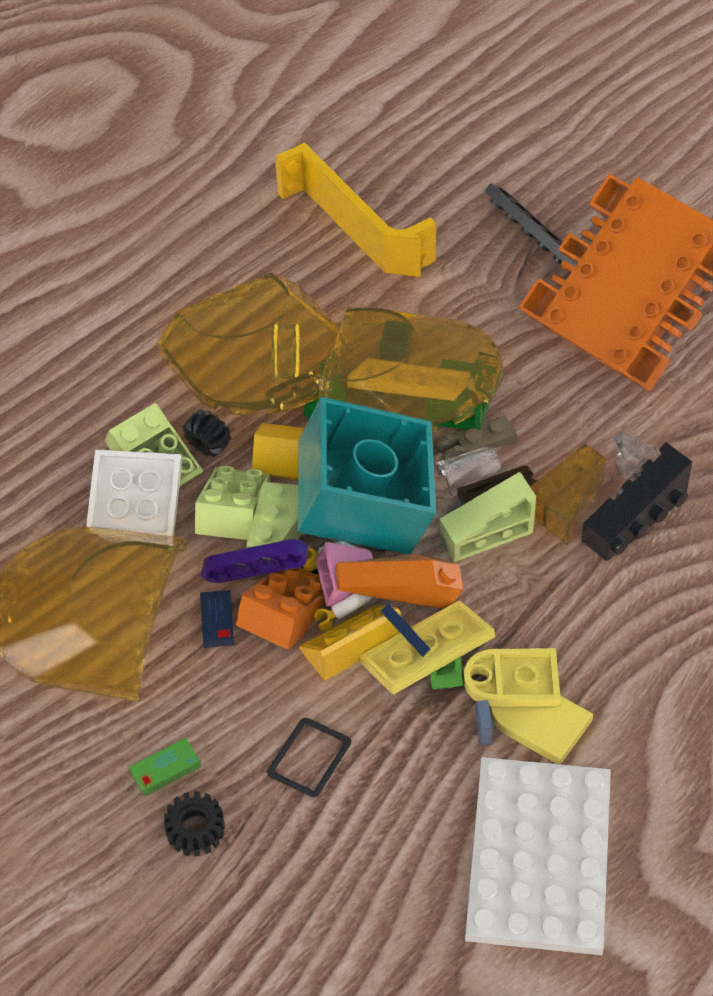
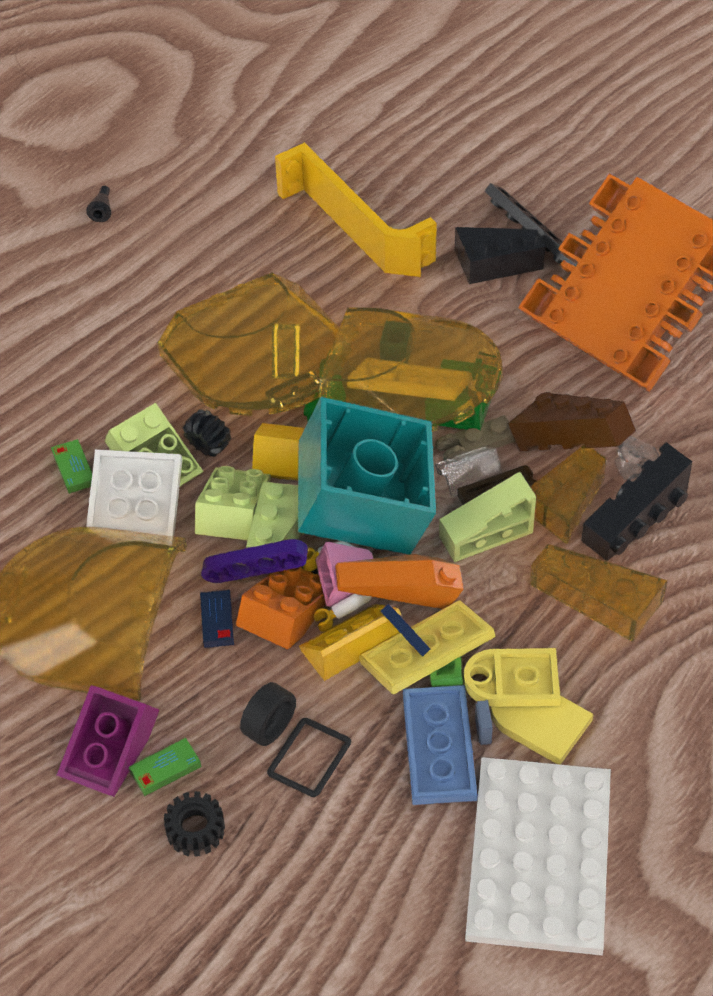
(72, 466): none -> bright green tile
(99, 207): none -> black cone
(106, 740): none -> magenta slope
(268, 714): none -> black tyre
(439, 745): none -> medium blue plate
(498, 252): none -> black wedge
(571, 422): none -> reddish brown wedge
(599, 589): none -> clear yellow wedge

